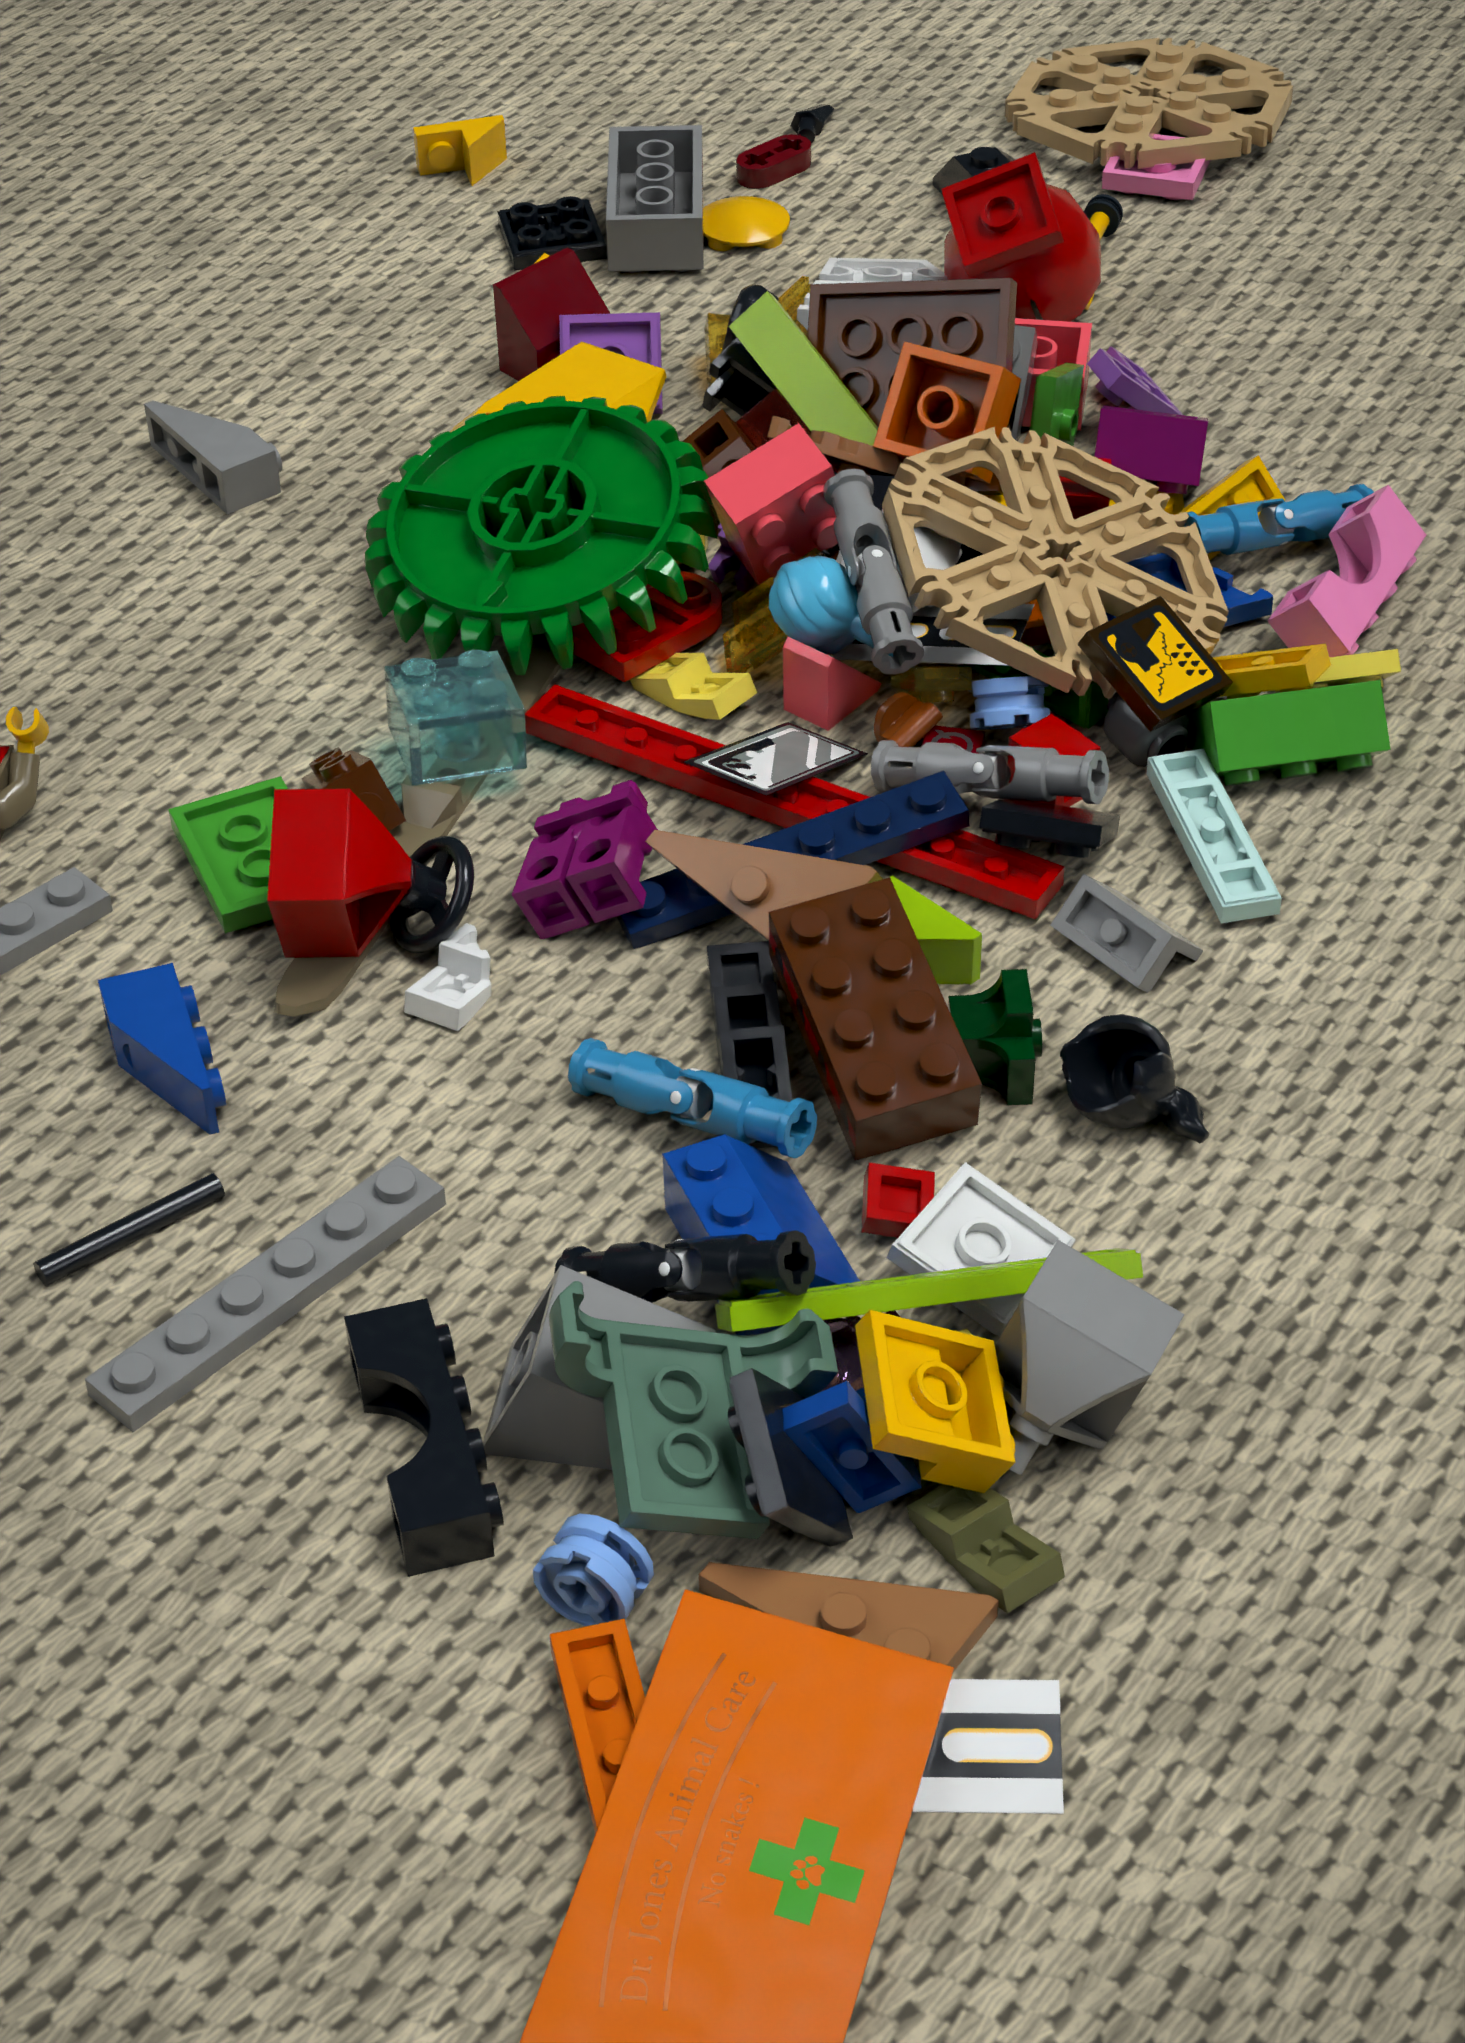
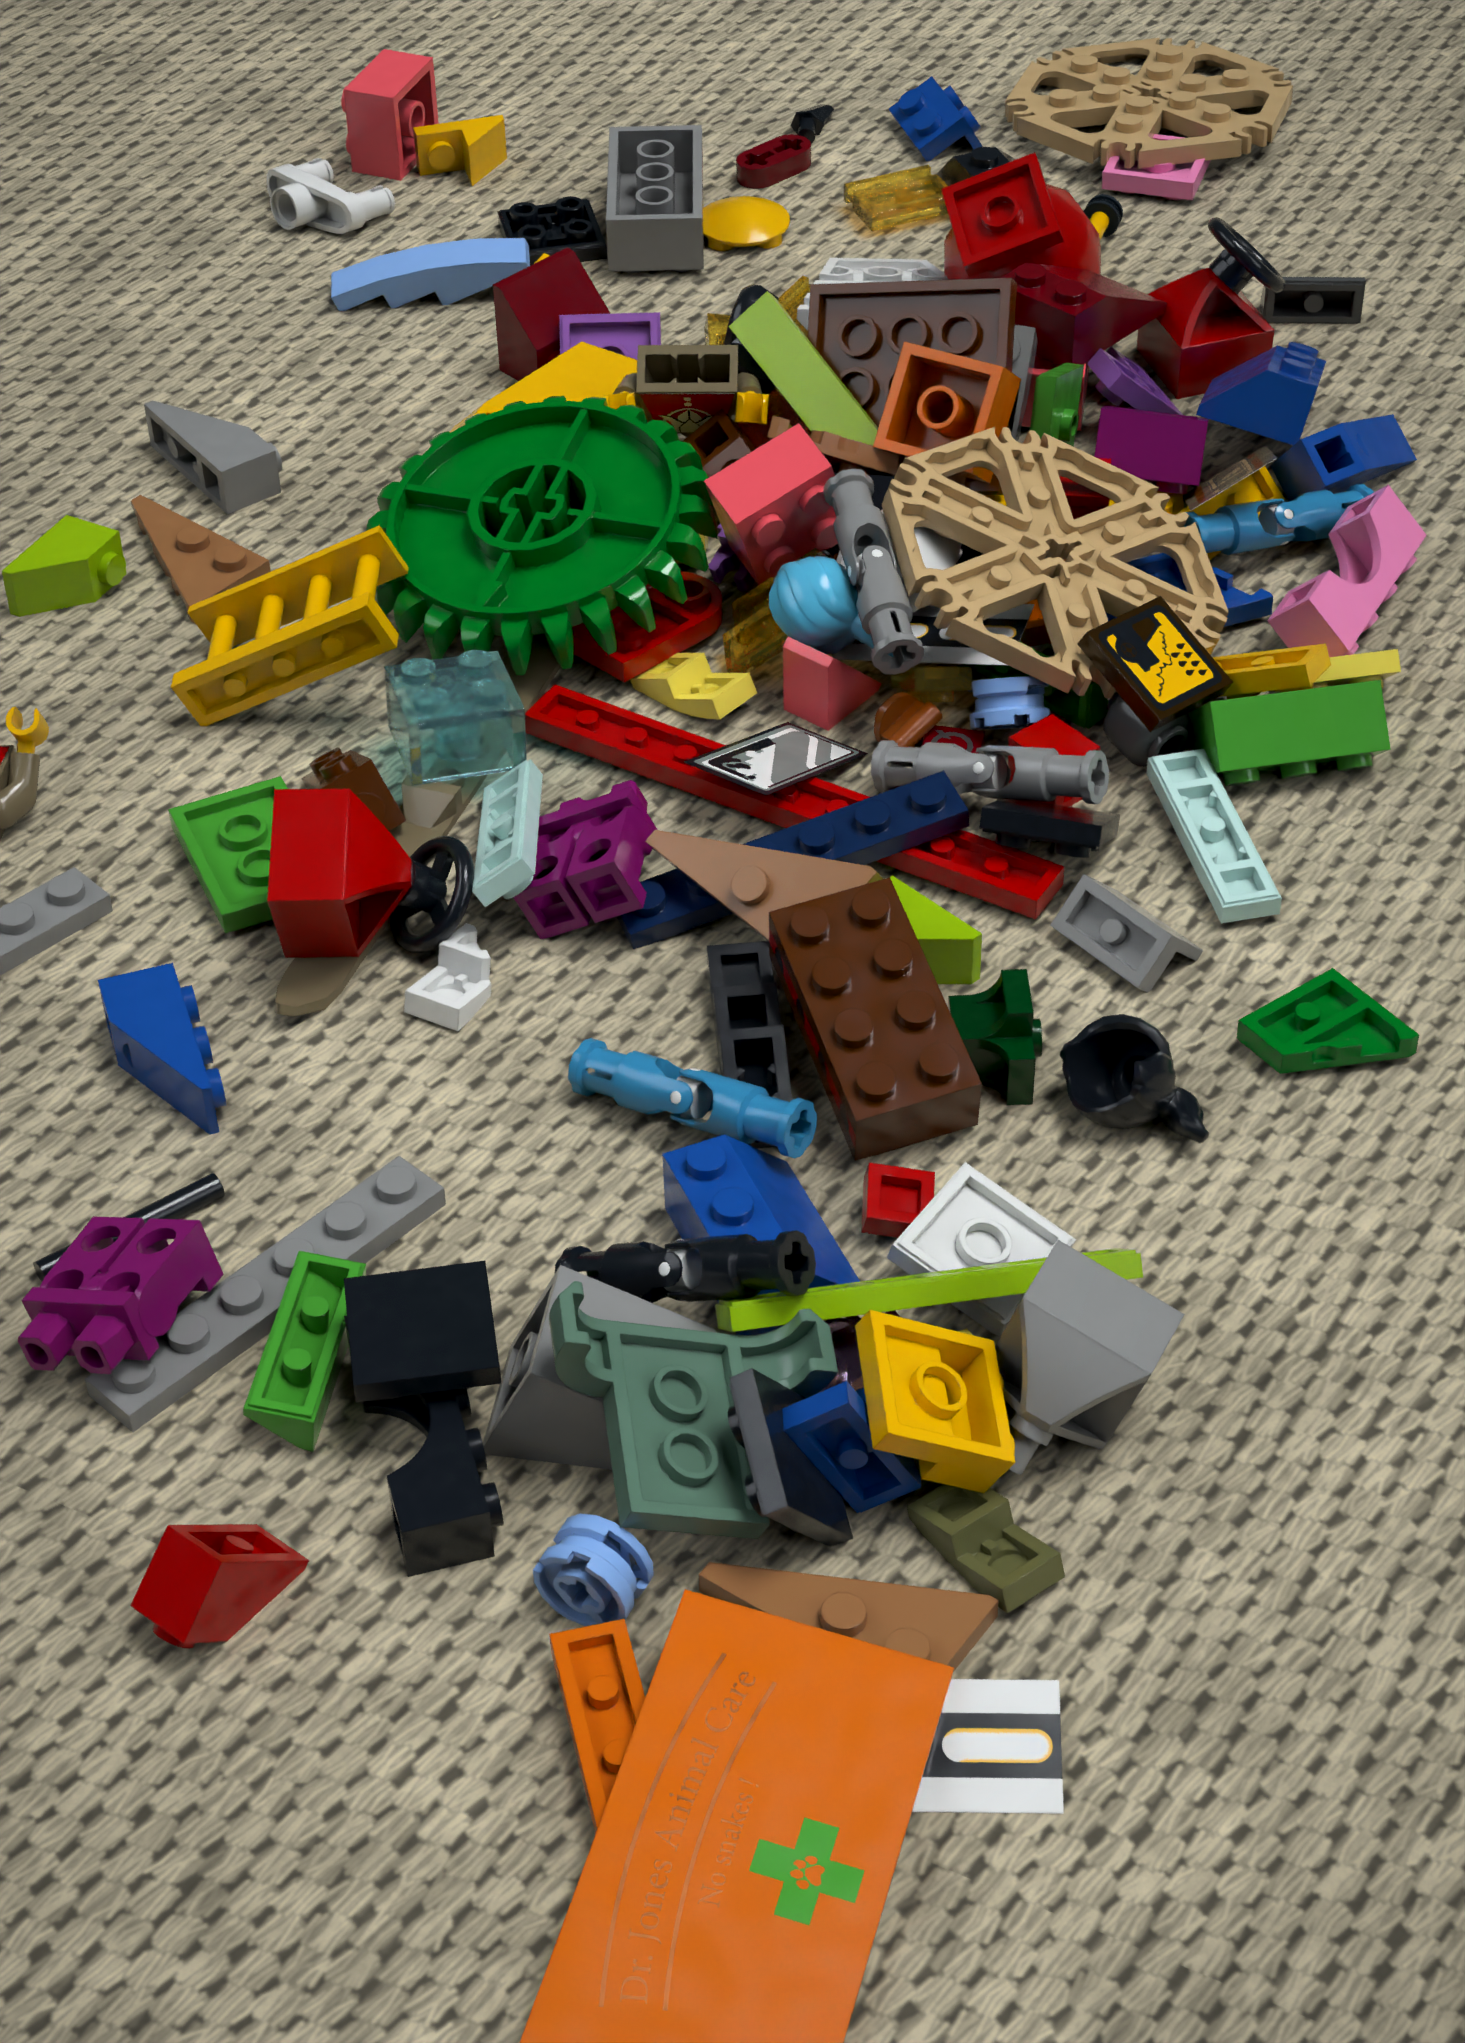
(65, 568): none -> lime slope
(116, 1296): none -> magenta hips
(194, 556): none -> medium nougat wing
(213, 1580): none -> red slope
(301, 651): none -> yellow fence
(303, 1350): none -> bright green slope
(308, 197): none -> white connector
(383, 108): none -> coral brick
(421, 1331): none -> black tile
(446, 268): none -> light blue slope
(508, 834): none -> light aqua plate
(690, 386): none -> dark tan torso
(897, 198): none -> clear yellow plate
(934, 118): none -> blue bracket
(1078, 310): none -> dark red slope
(1209, 319): none -> red piece
(1229, 477): none -> sticker
(1267, 393): none -> blue slope
(1315, 300): none -> dark grey slope
(1325, 1027): none -> green wing
(1343, 456): none -> blue slope

